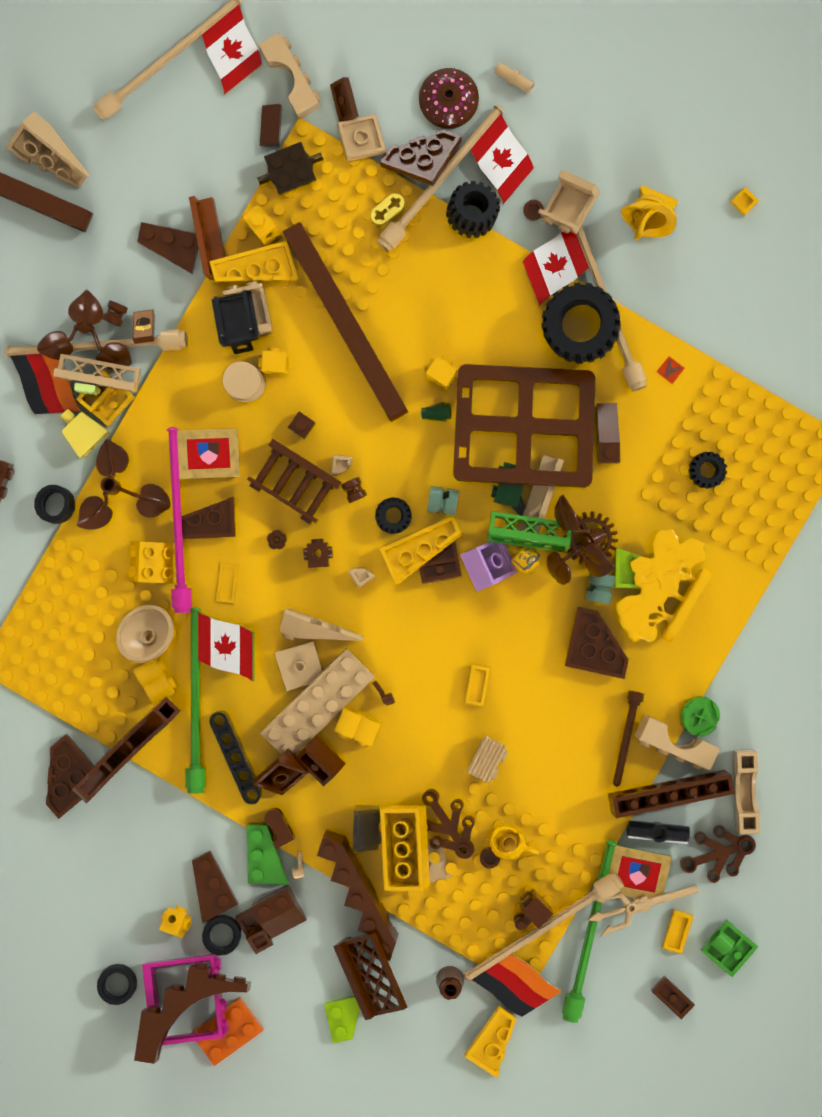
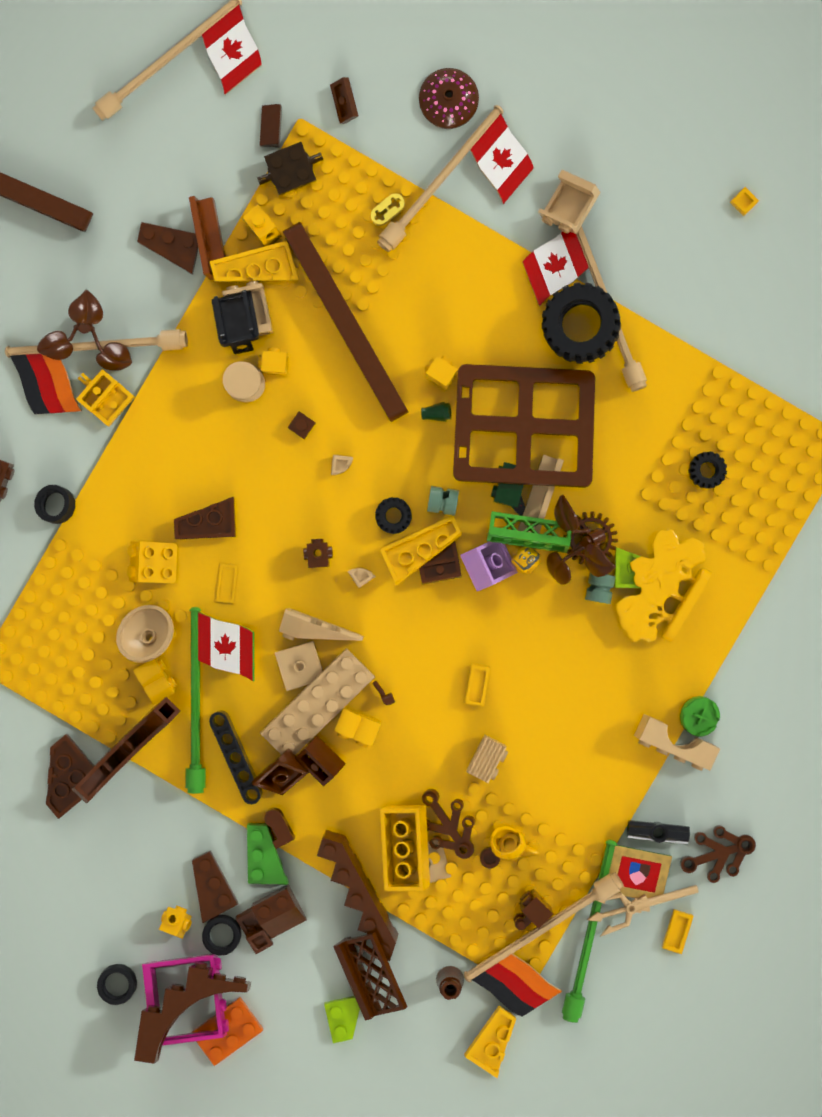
(41, 145): tan wedge -> none
(82, 432): light yellow torso -> none
(86, 389): yellowish green tile -> none
(97, 380): tan fence -> none
(112, 317): reddish brown wheel -> none
(113, 460): reddish brown plant -> none
(143, 326): tile -> none
(196, 456): flag -> none
(276, 534): reddish brown plate -> none
(277, 54): tan arch -> none
(298, 872): tan hand -> none
(311, 473): reddish brown fence -> none
(350, 486): reddish brown wheel -> none
(361, 138): tan plate -> none
(366, 828): clear smoke slope -> none
(422, 157): plate -> none
(474, 195): black tyre -> none
(514, 77): tan pin -> none
(531, 210): reddish brown tile -> none
(594, 646): reddish brown plate -> none
(607, 434): reddish brown slope -> none
(635, 699): reddish brown piece -> none
(651, 214): yellow helmet -> none
(670, 370): clear red tile -> none
(671, 793): reddish brown brick -> none
(672, 997): reddish brown plate -> none
(729, 948): bright green plate -> none
(746, 809): tan arch -> none

